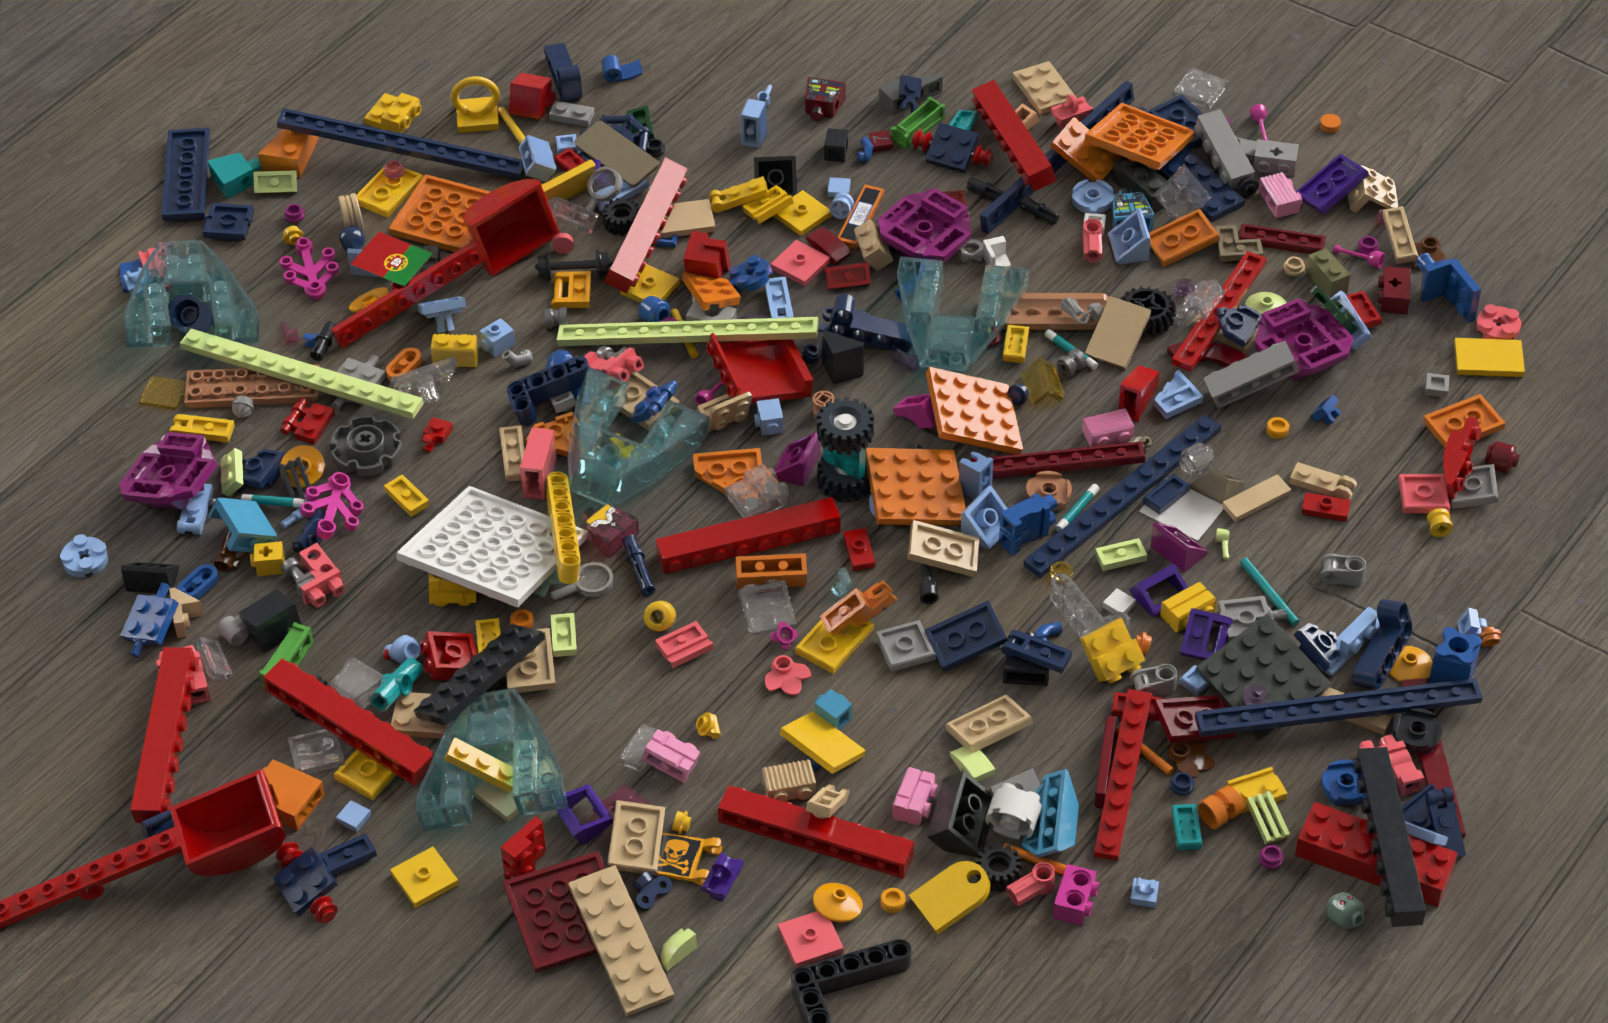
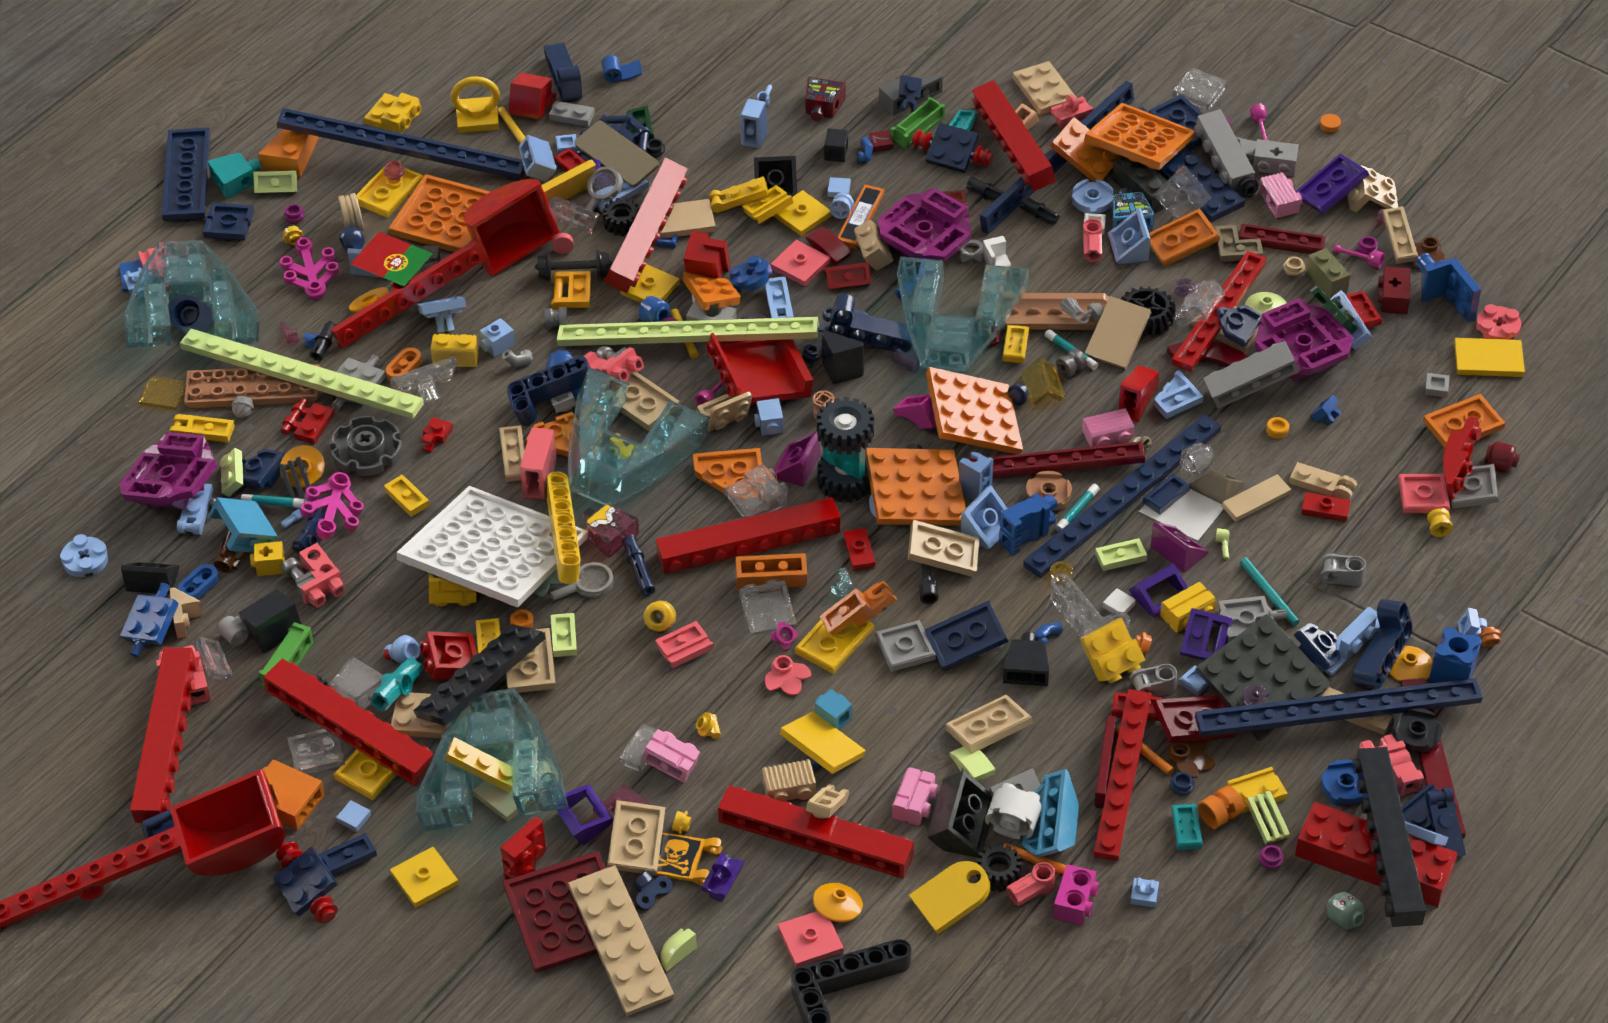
(653, 402): blue plate -> none
(893, 900): light orange tile -> none
(1036, 651): dark blue plate -> none

